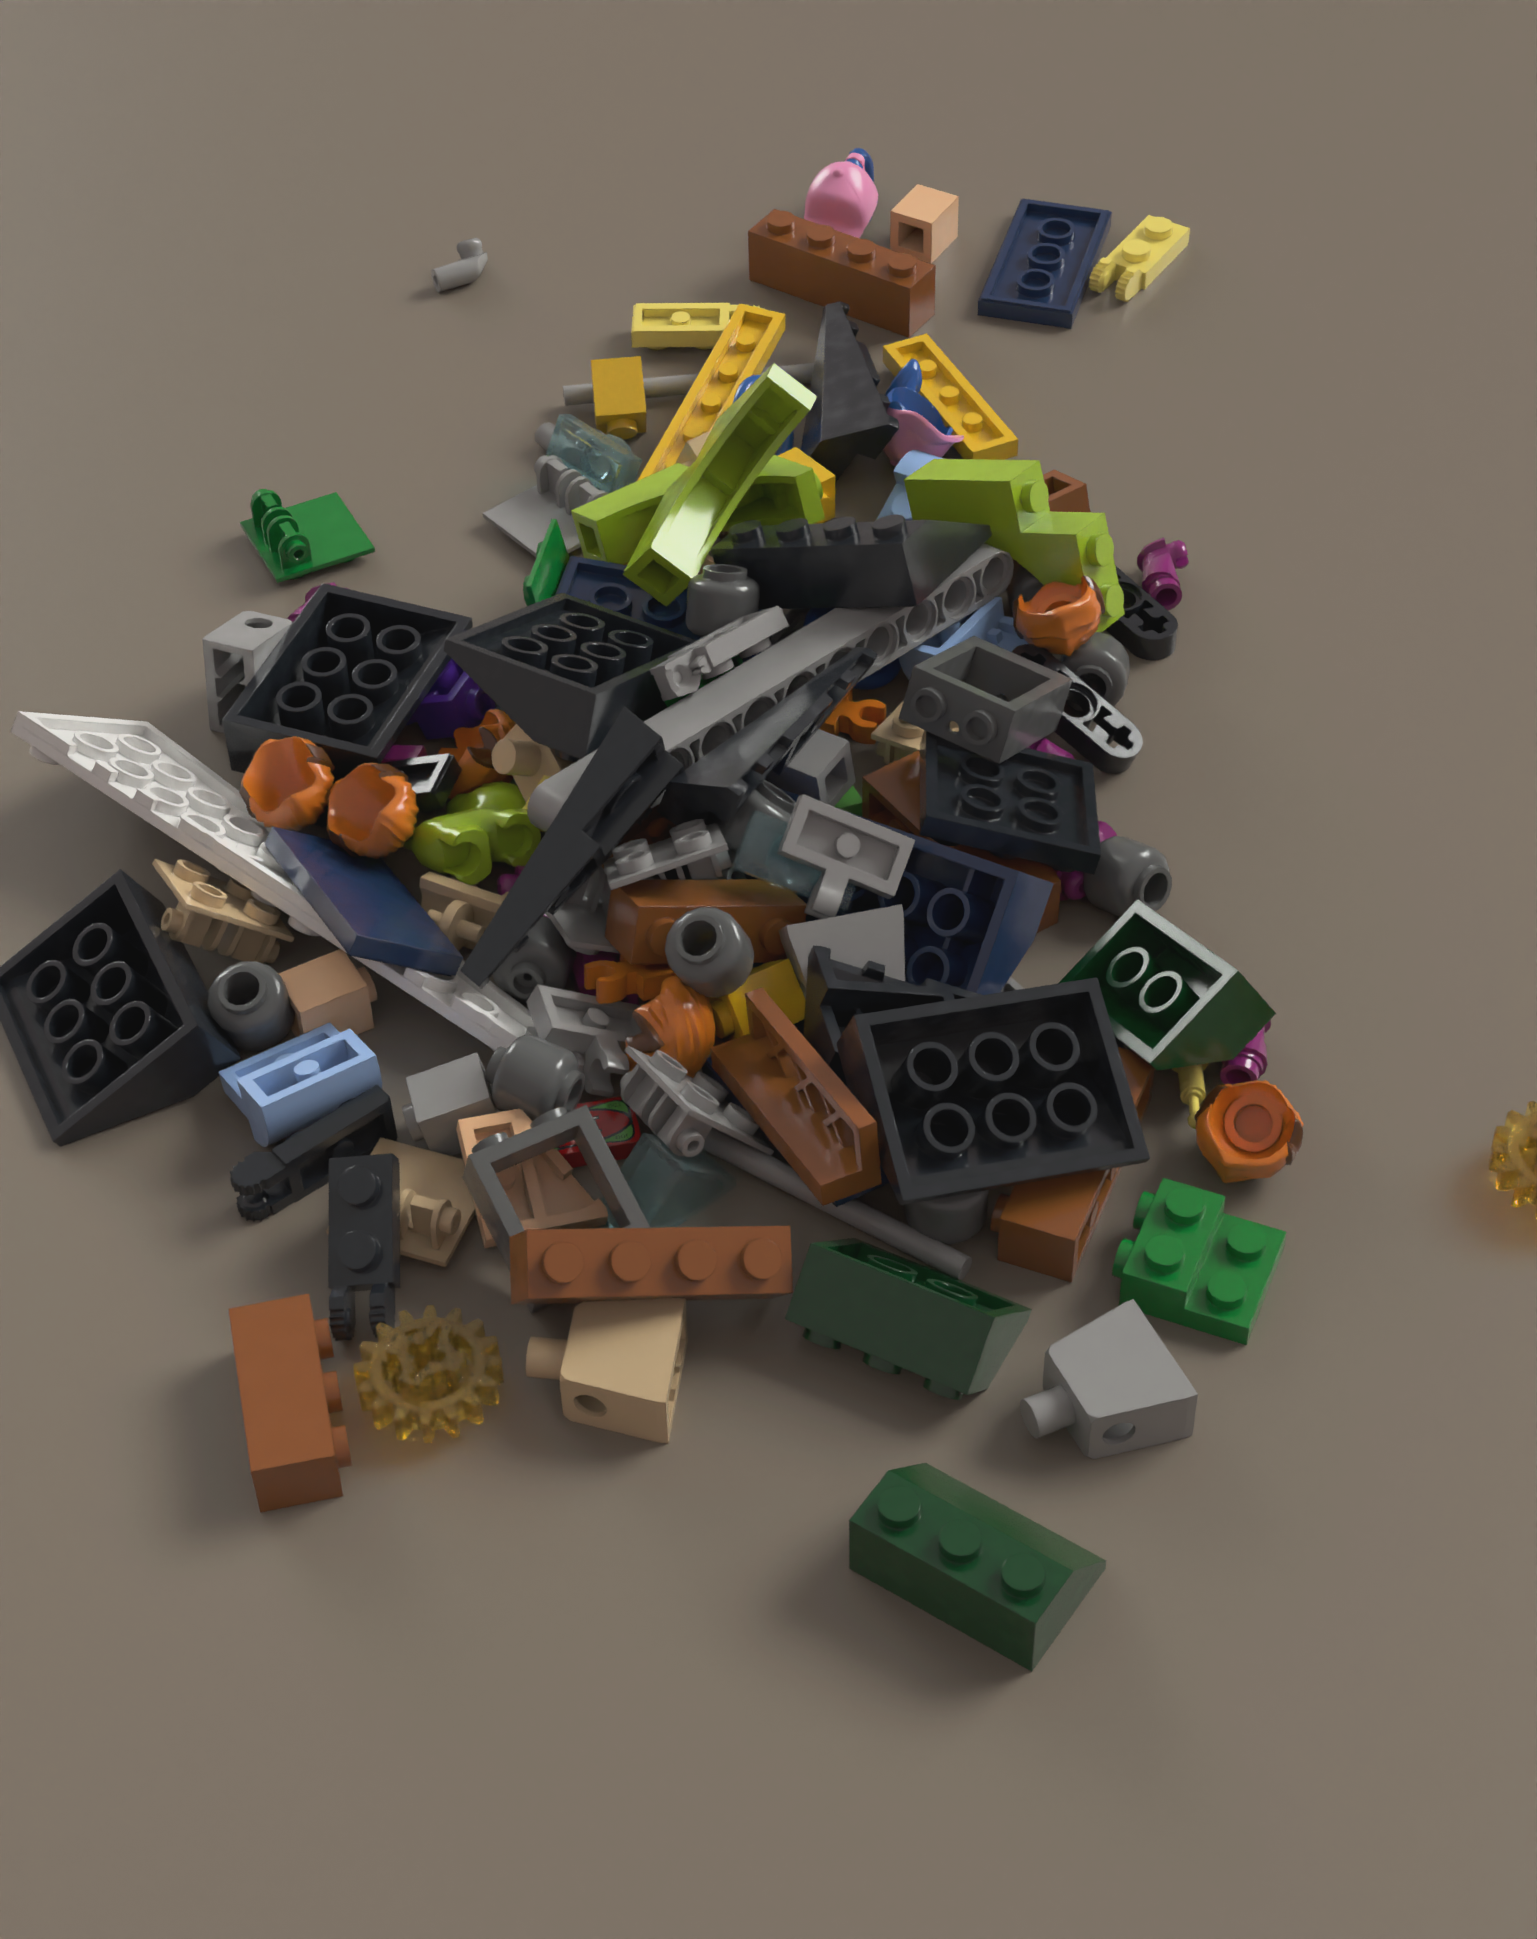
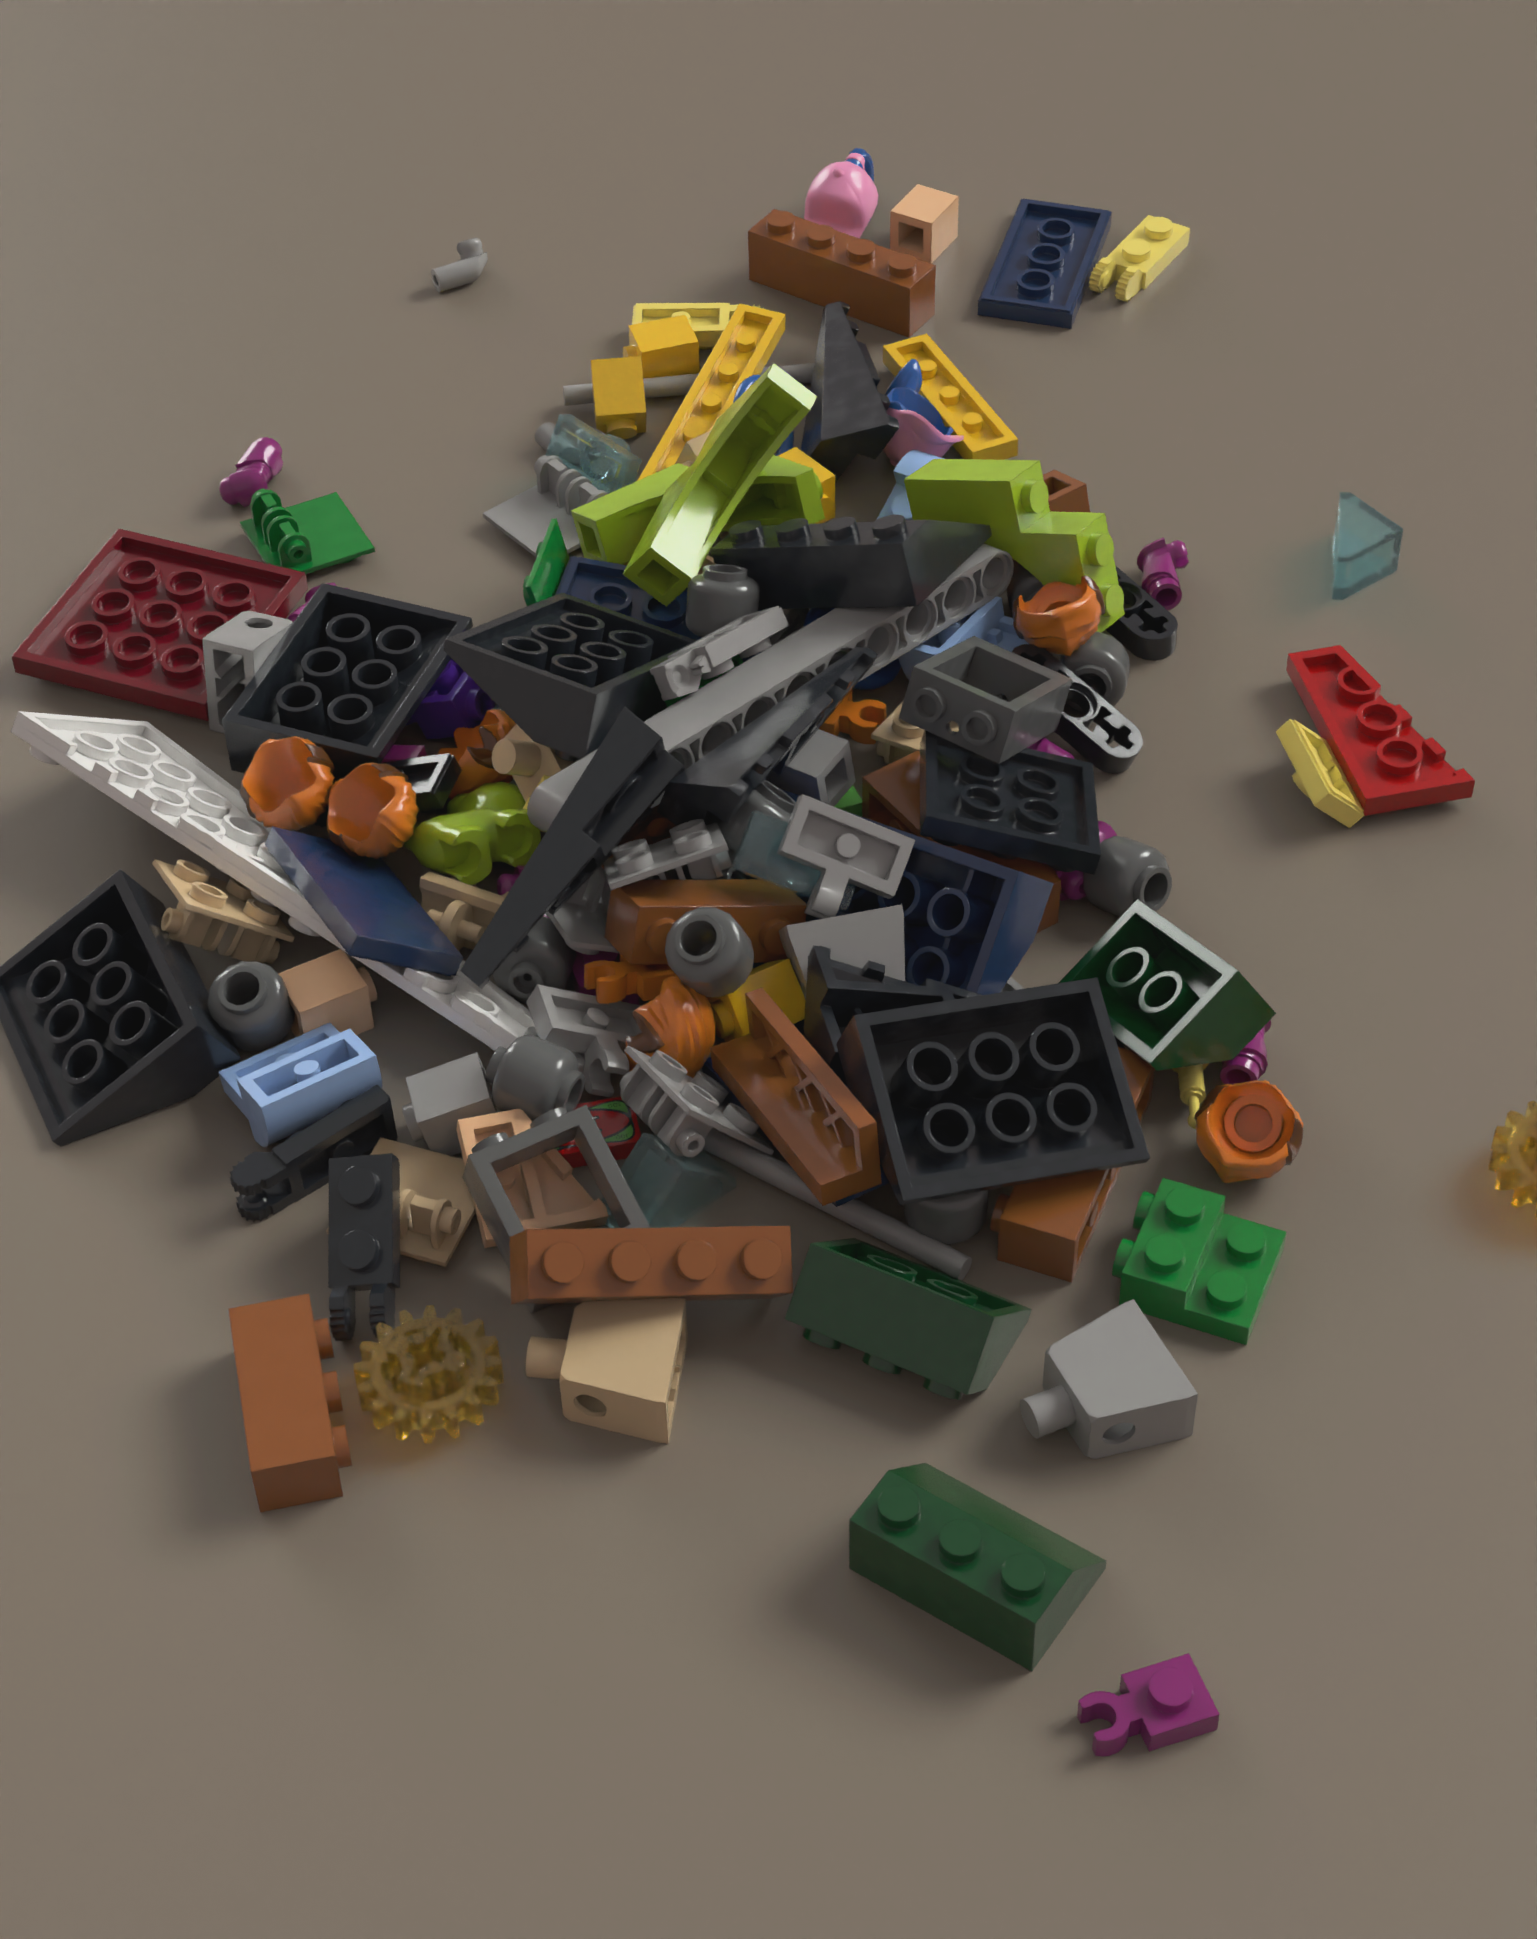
(140, 620): none -> dark red plate
(253, 472): none -> magenta arm
(665, 347): none -> yellow brick
(1157, 1701): none -> magenta plate
(1319, 773): none -> light yellow plate
(1364, 546): none -> clear light blue slope
(1372, 738): none -> red wing

